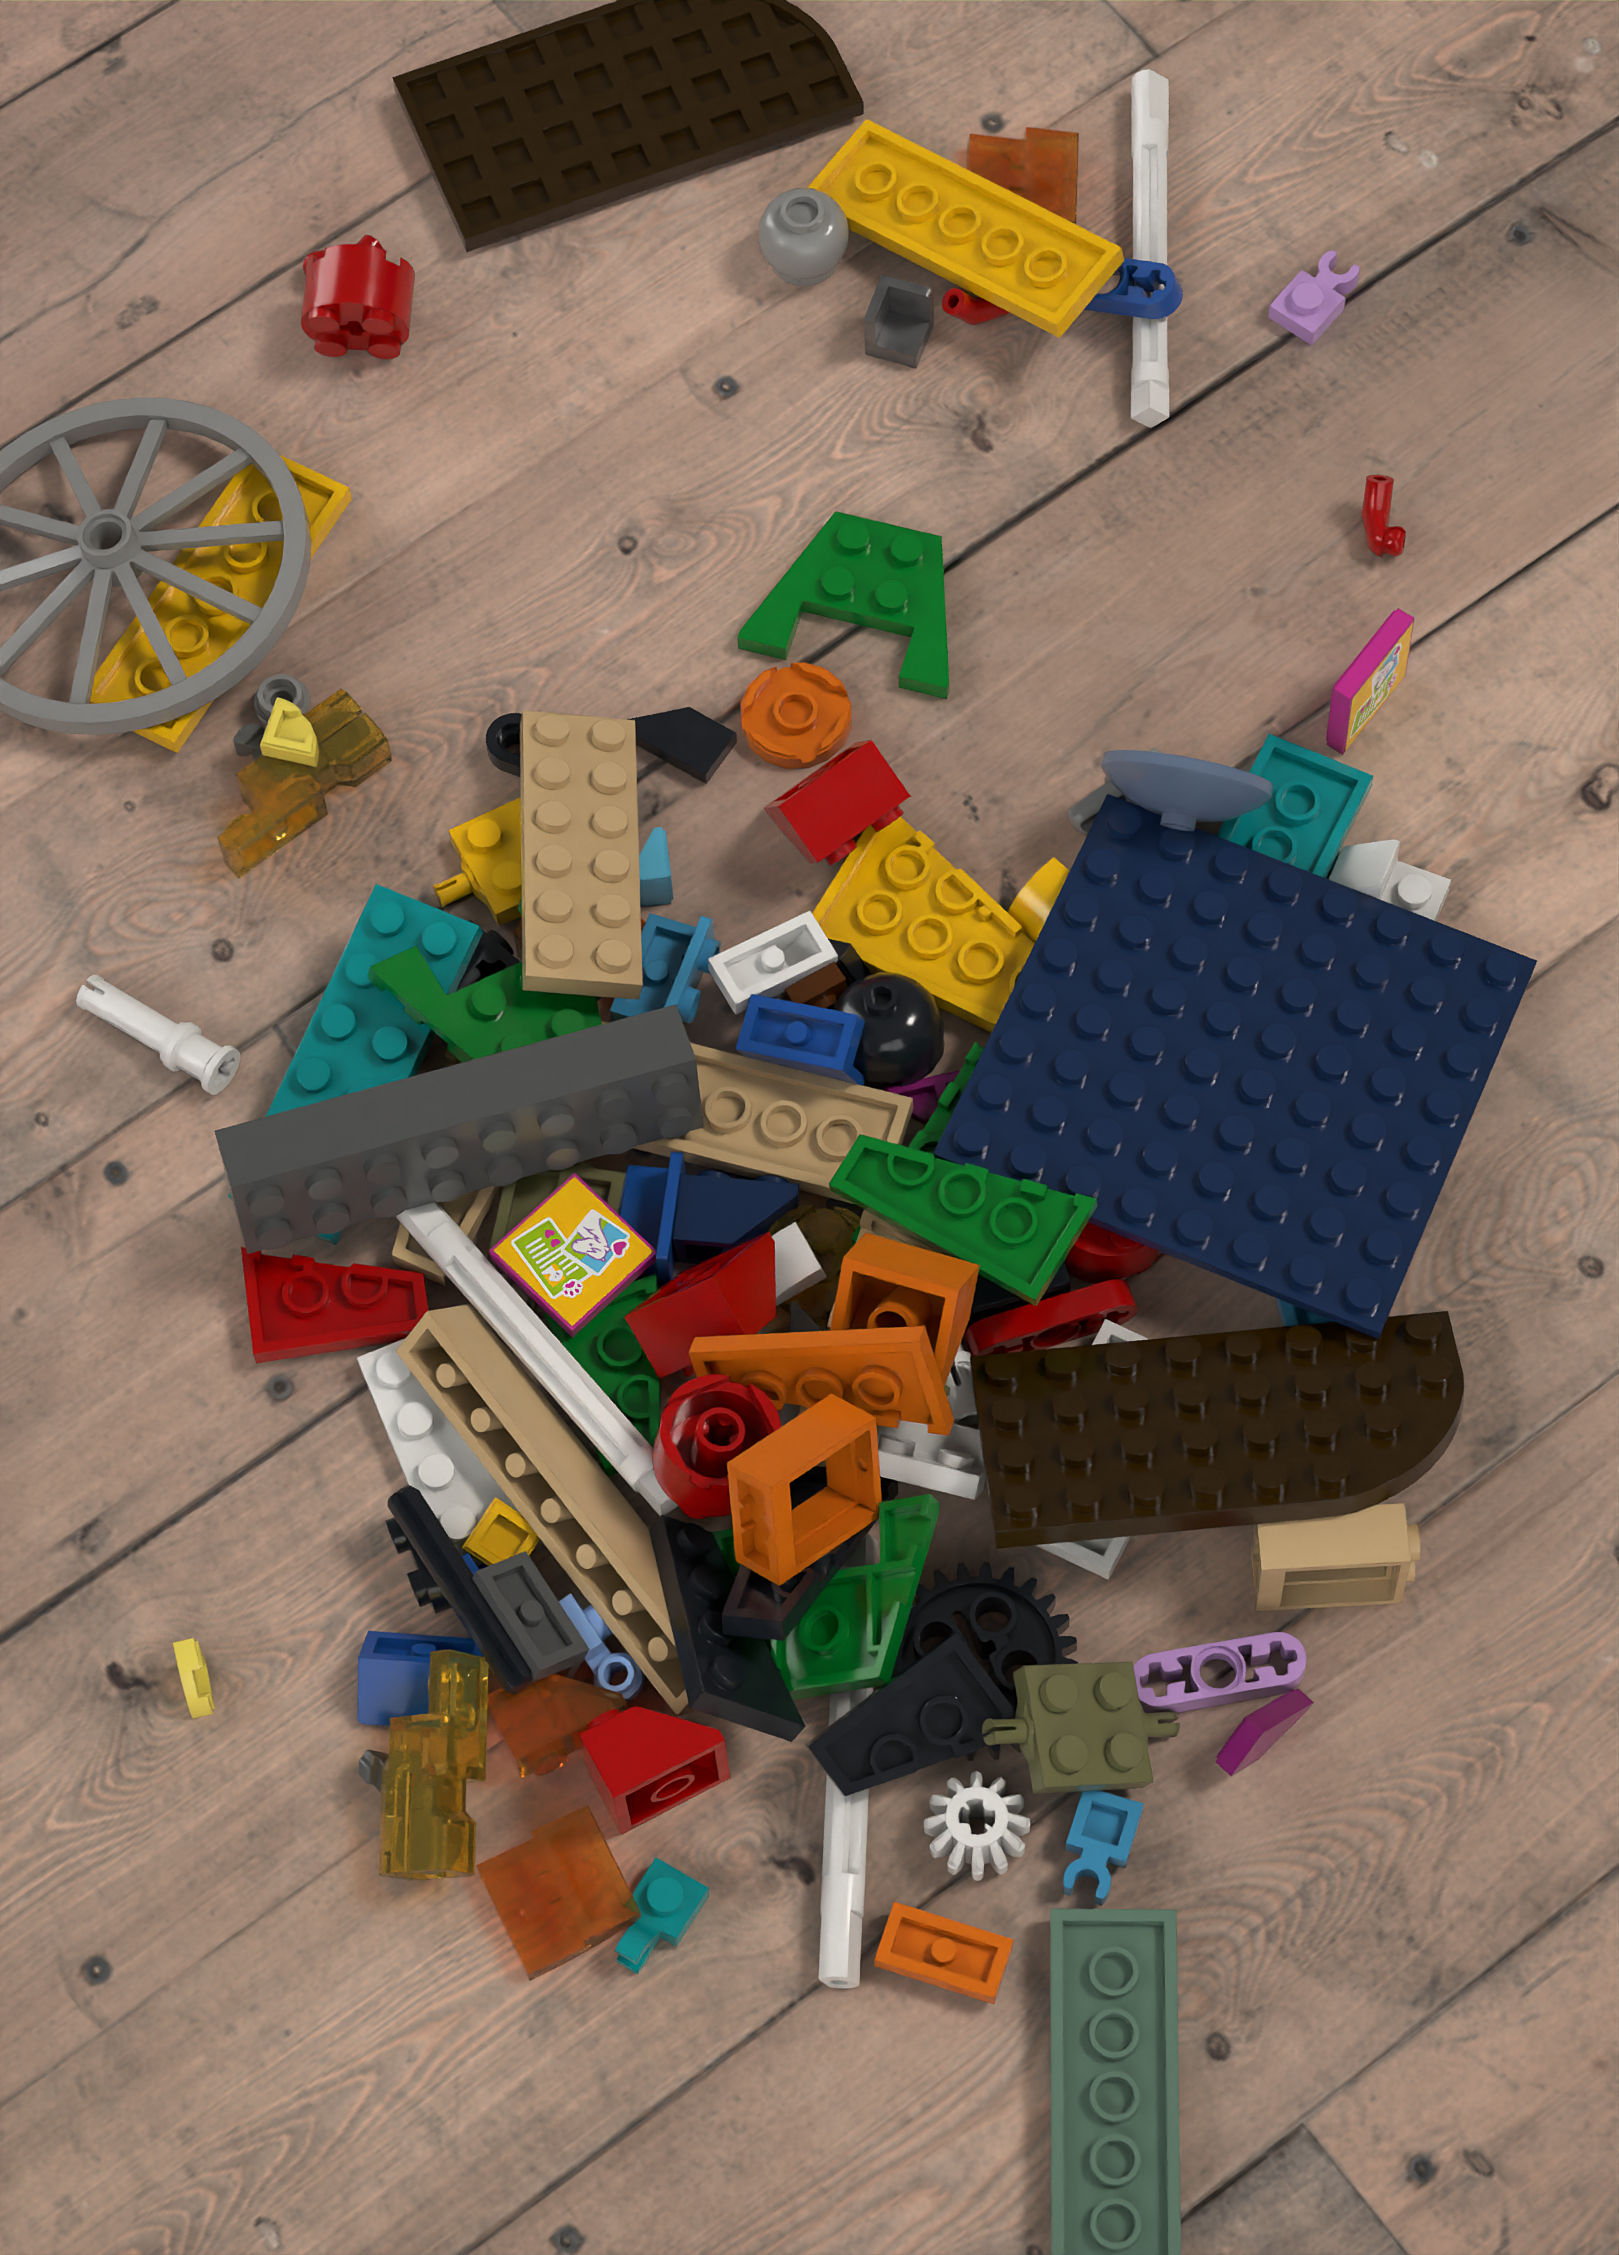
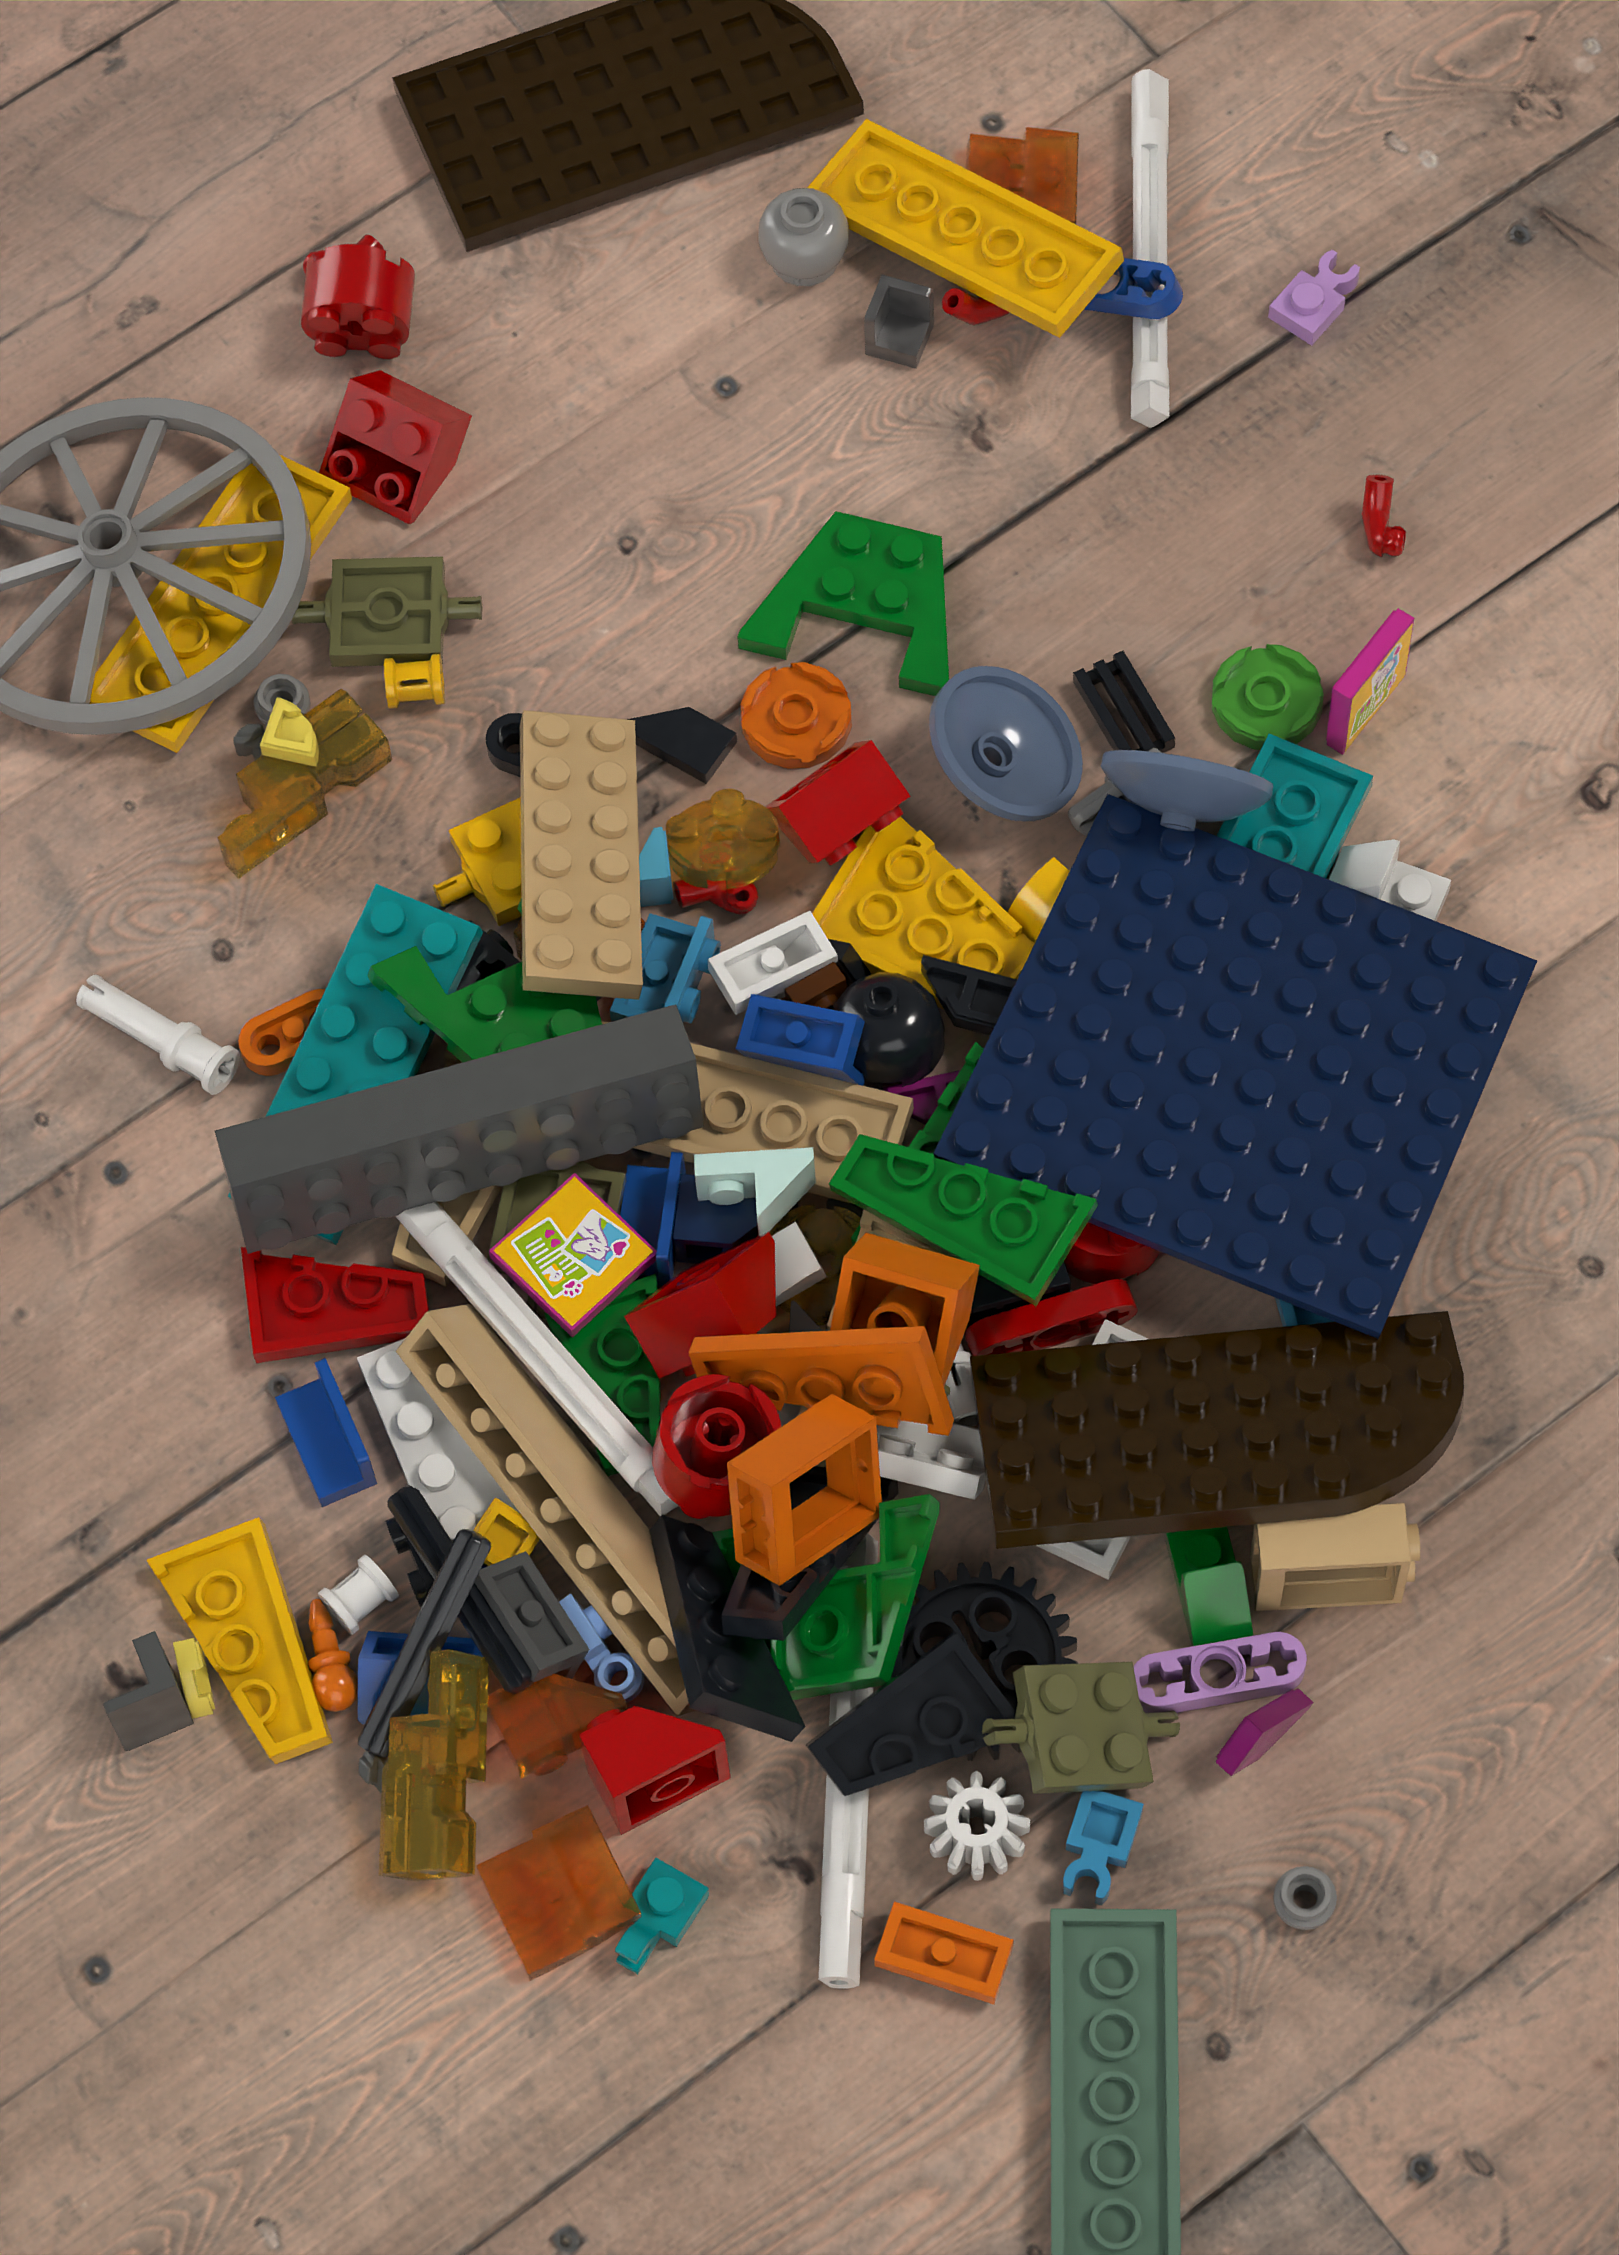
(153, 1708): none -> dark grey panel
(246, 1628): none -> yellow wing
(279, 1026): none -> orange plate
(326, 1438): none -> blue panel
(333, 1679): none -> orange bar
(358, 1594): none -> white bush
(387, 610): none -> olive plate
(393, 444): none -> red slope
(399, 692): none -> yellow bush
(426, 1635): none -> black axle
(697, 833): none -> clear yellow plate
(734, 900): none -> red arm
(772, 1176): none -> light aqua slope
(968, 994): none -> black tile
(1005, 743): none -> sand blue dish
(1105, 674): none -> black tile
(1210, 1585): none -> green slope
(1267, 694): none -> bright green tile
(1310, 1880): none -> light grey plate

